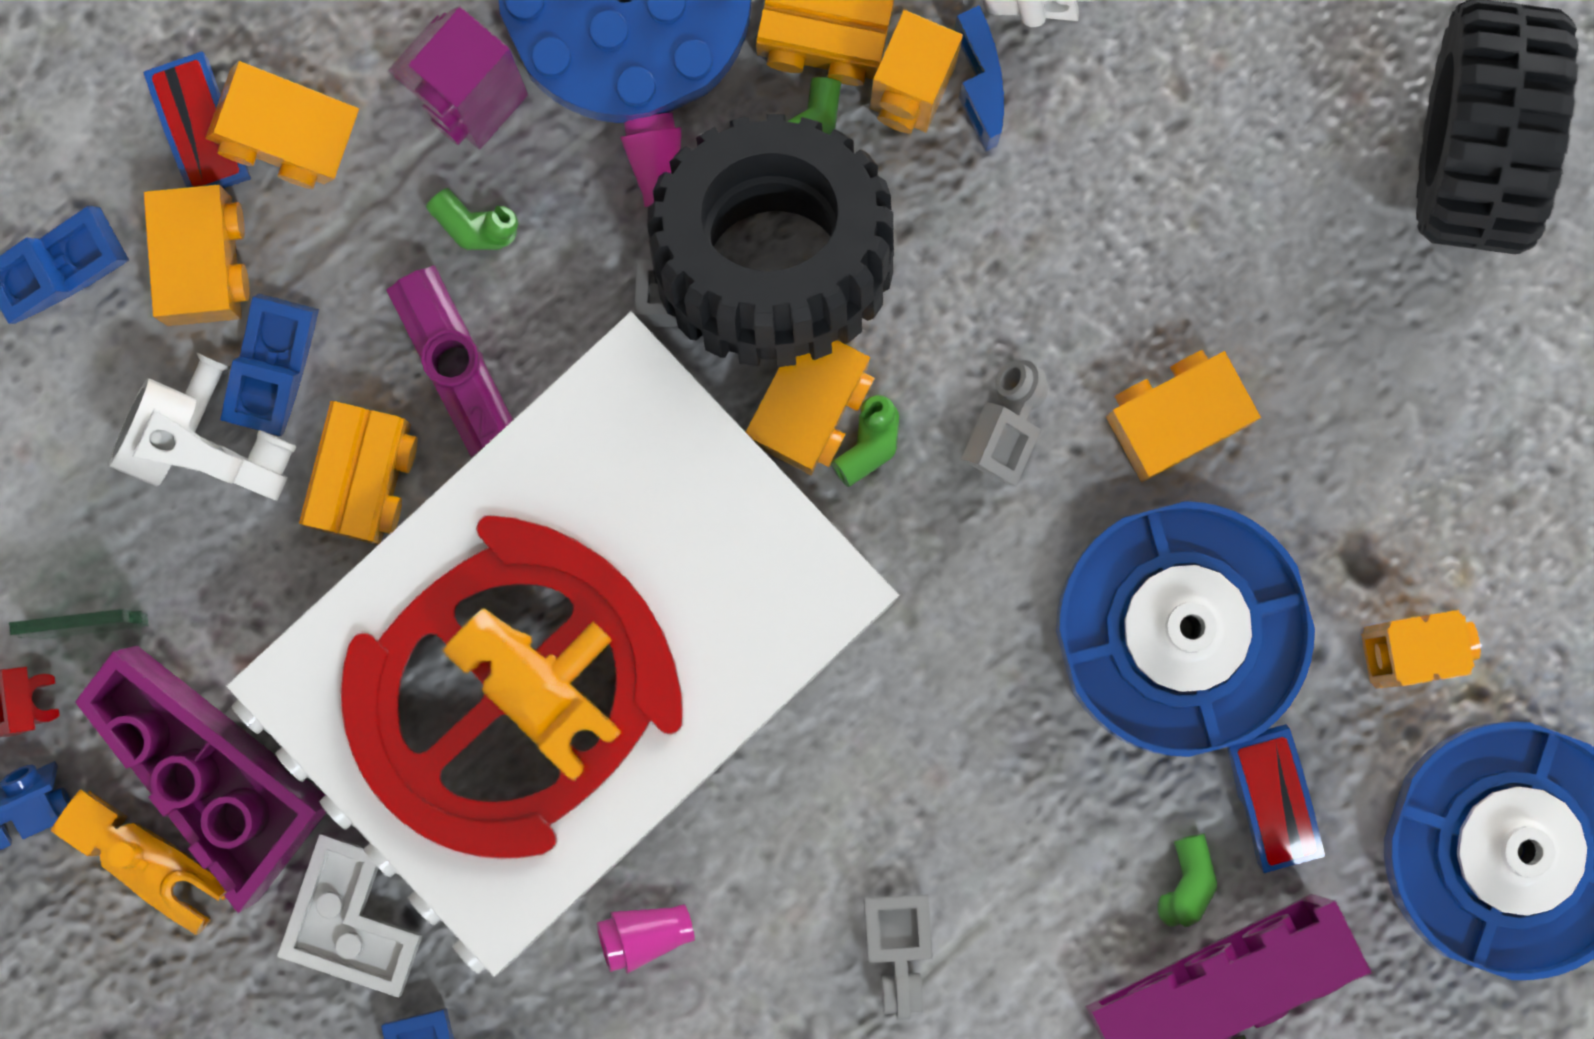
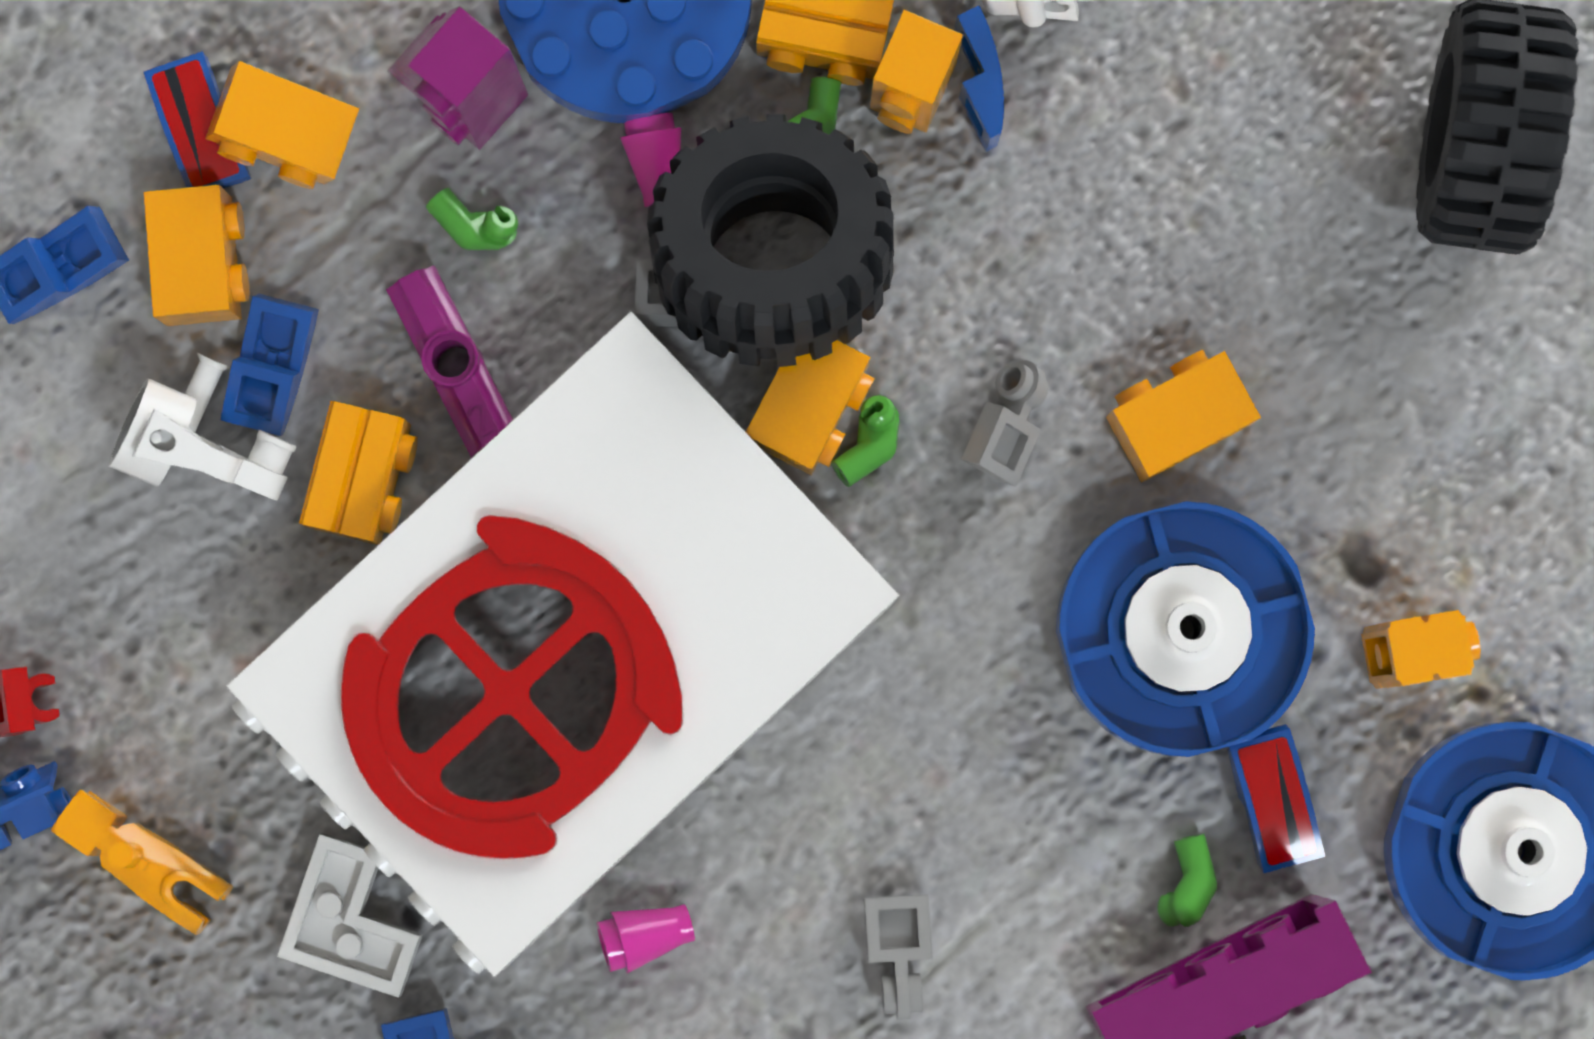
(78, 624): clear green piece -> none
(203, 773): magenta wedge -> none
(533, 688): light orange piece -> none

